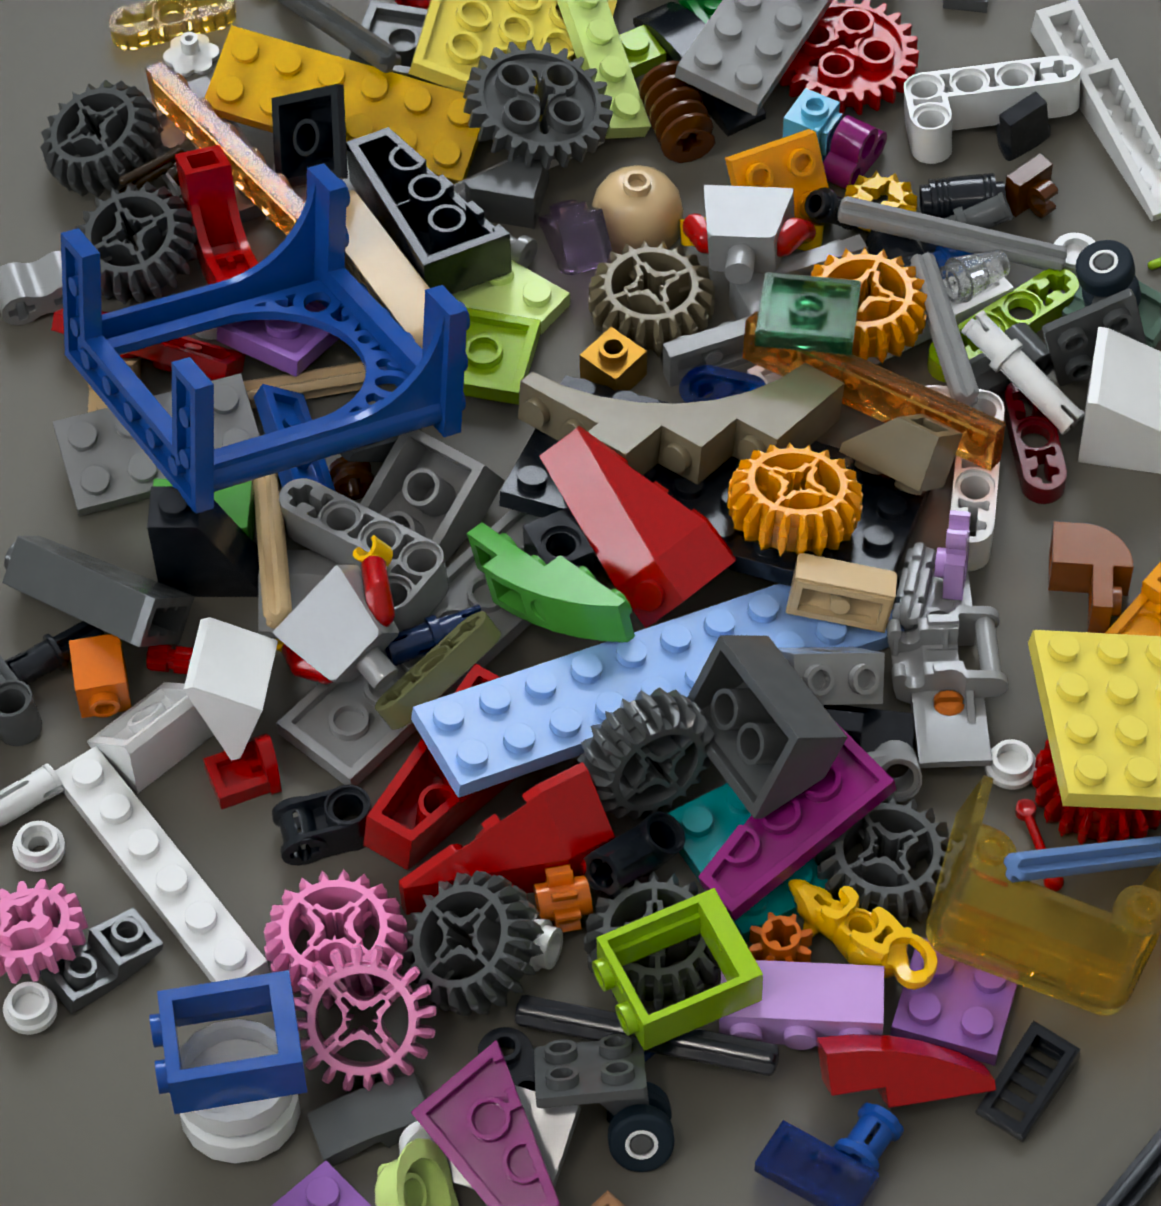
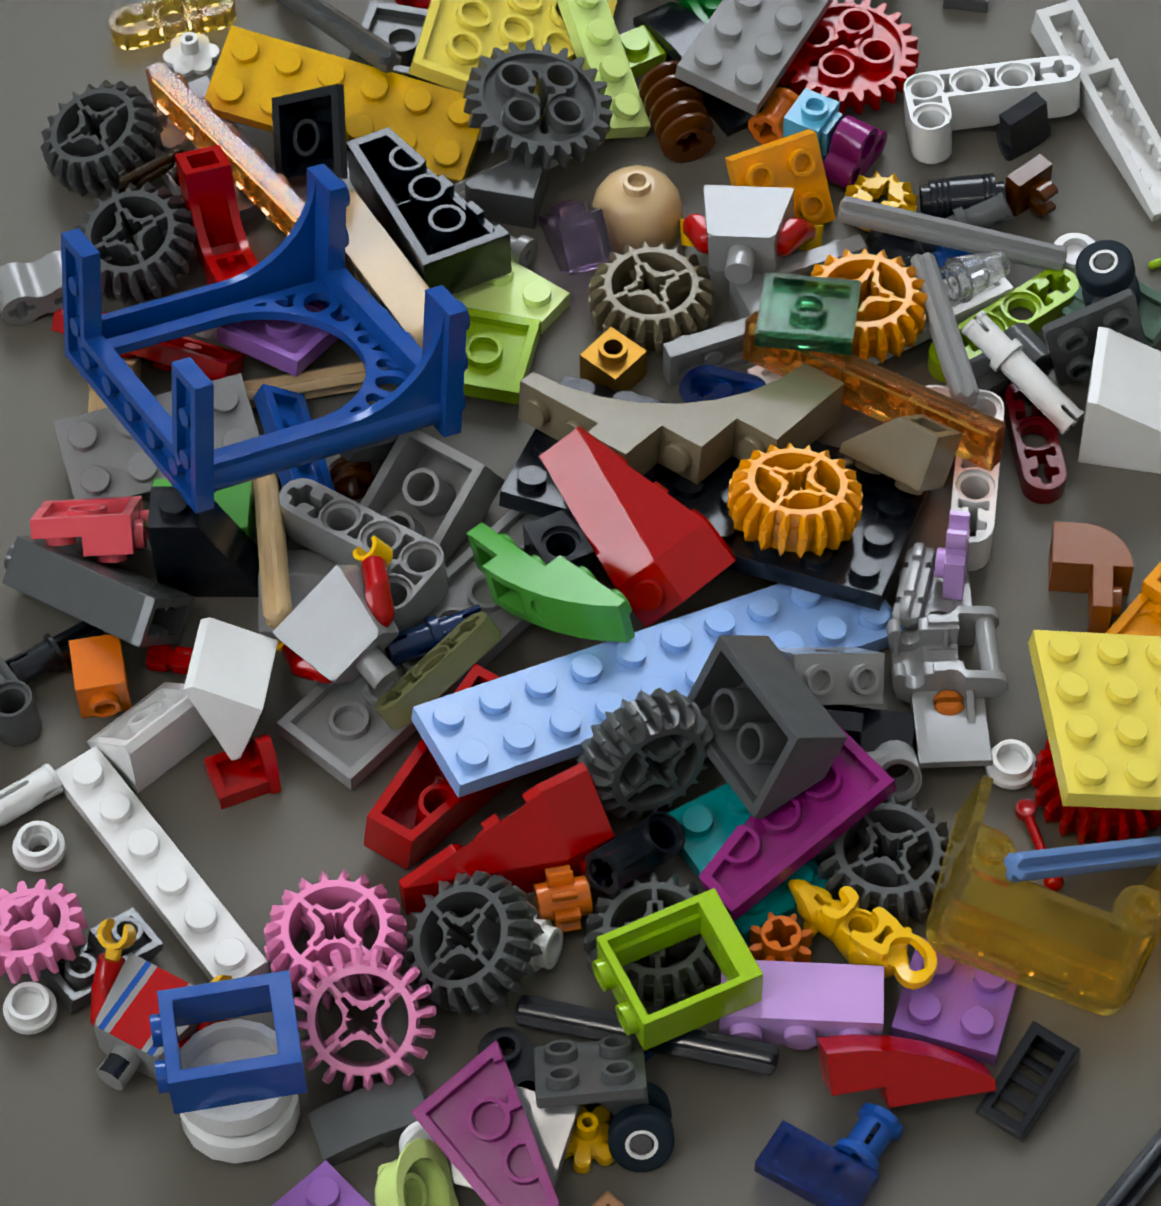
(107, 525): none -> coral plate
(121, 1006): none -> torso
(322, 824): black piece -> none
(590, 1140): none -> yellow plant
(769, 123): none -> orange bush
(823, 208): black pin -> none
(842, 592): tan slope -> none

